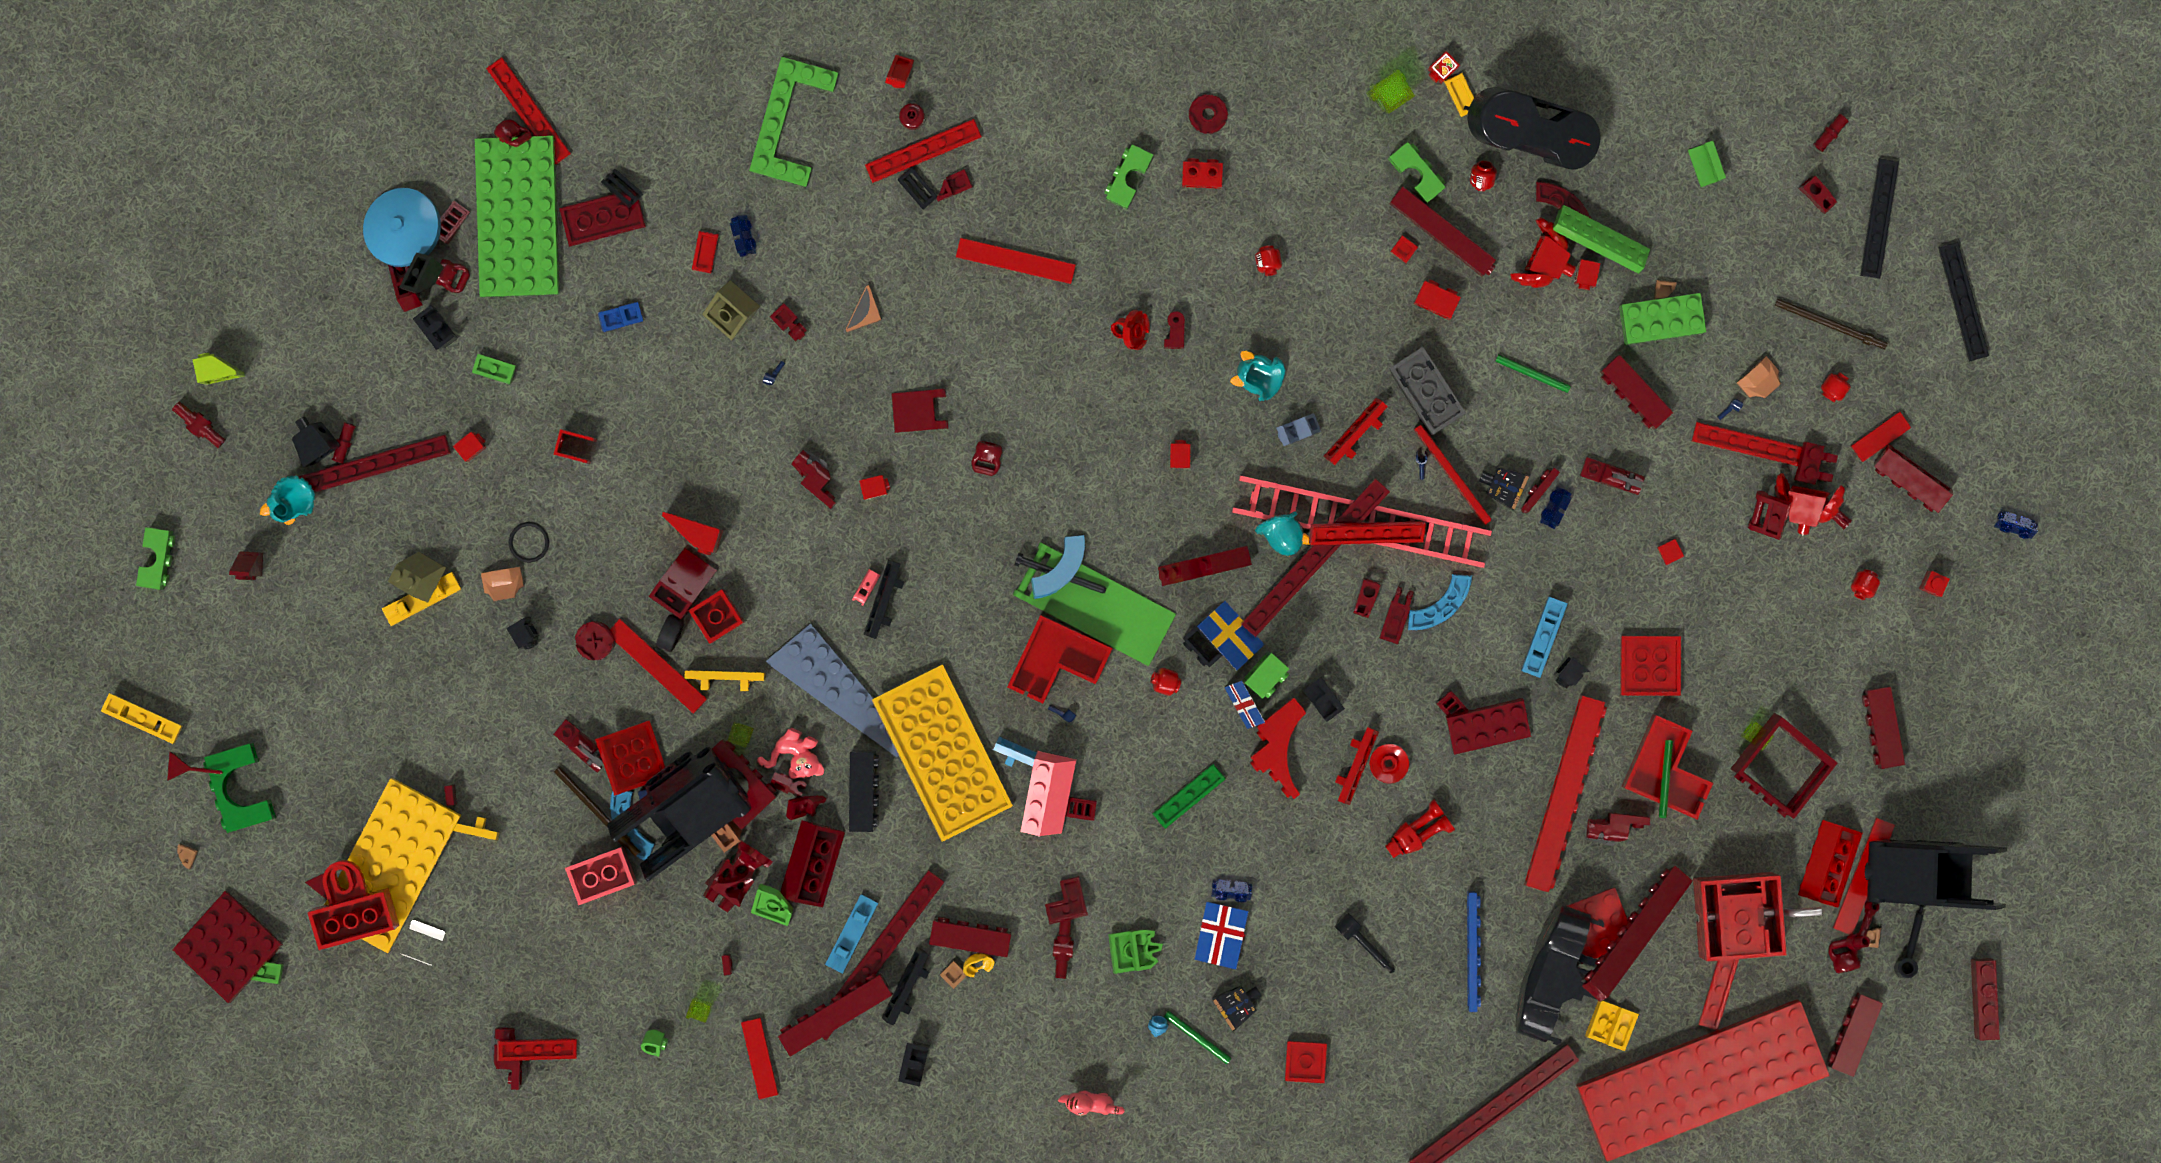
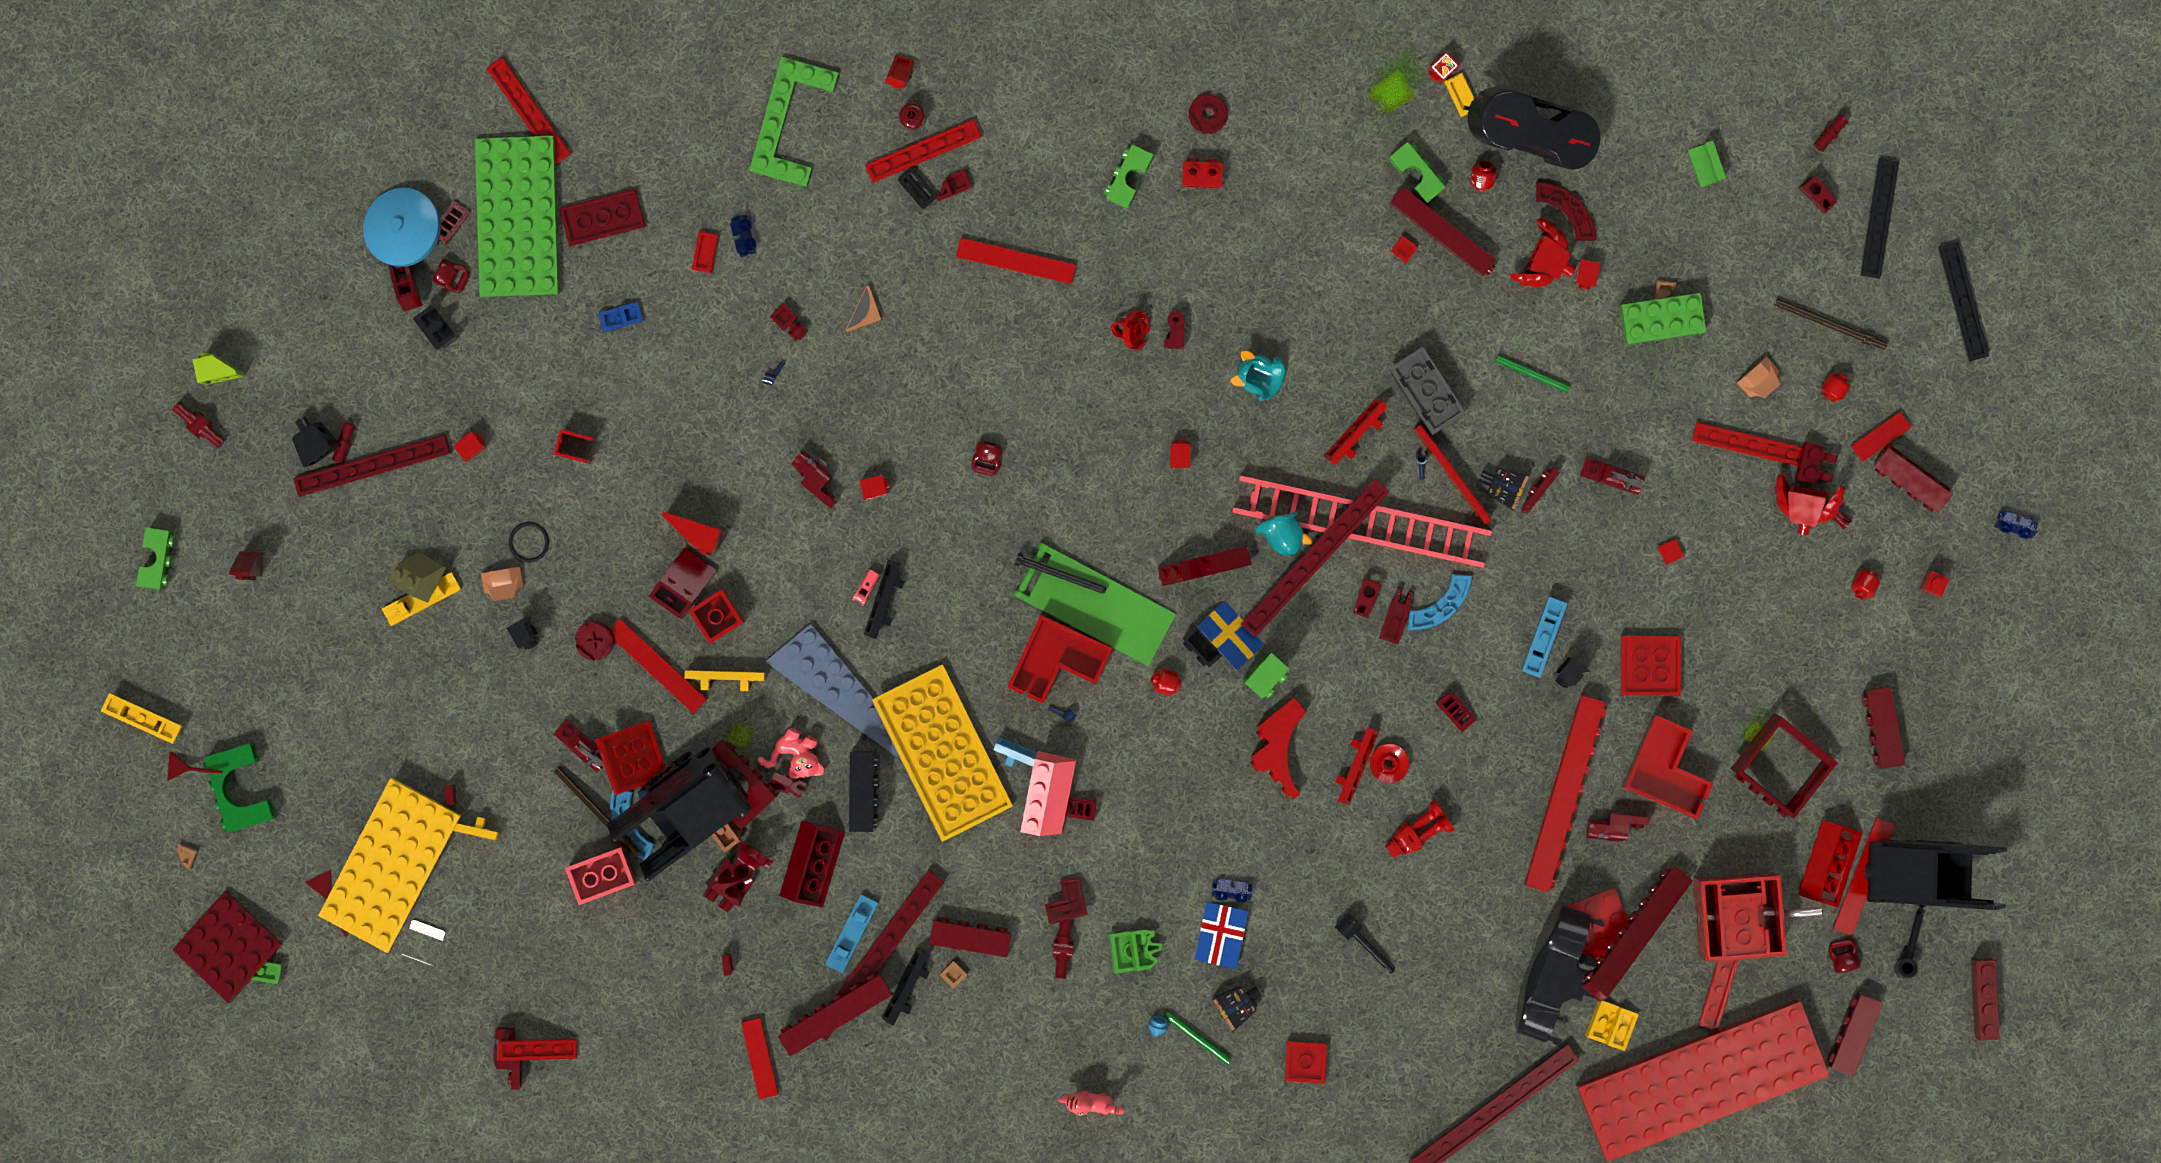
(289, 500): teal hair -> none
(351, 911): red brick -> none
(421, 273): pearl dark grey slope -> none
(494, 369): bright green plate -> none
(509, 129): dark red piece -> none
(611, 178): black tile -> none
(654, 1042): bright green plate -> none
(670, 633): black tyre -> none
(699, 1010): clear neon green panel -> none
(730, 310): olive slope -> none
(774, 905): bright green plate -> none
(802, 806): dark red slope -> none
(913, 1063): black window -> none
(916, 411): dark red flag -> none
(969, 970): yellow piece -> none
(1064, 571): dark azure tile -> none
(1189, 796): green tile -> none
(1244, 704): sticker -> none
(1268, 260): red head -> none
(1298, 429): sand blue brick -> none
(1323, 699): black window -> none
(1367, 533): red tile -> none
(1436, 299): red brick -> none
(1473, 943): blue plate -> none
(1488, 726): dark red plate -> none
(1558, 499): clear blue hinge -> none
(1601, 239): bright green piece -> none
(1635, 392): dark red brick -> none
(1665, 779): green bar -> none
(1735, 404): dark blue hand -> none
(1775, 516): dark red plate -> none
(1860, 940): dark red brick -> none
(1874, 936): medium nougat tile -> none

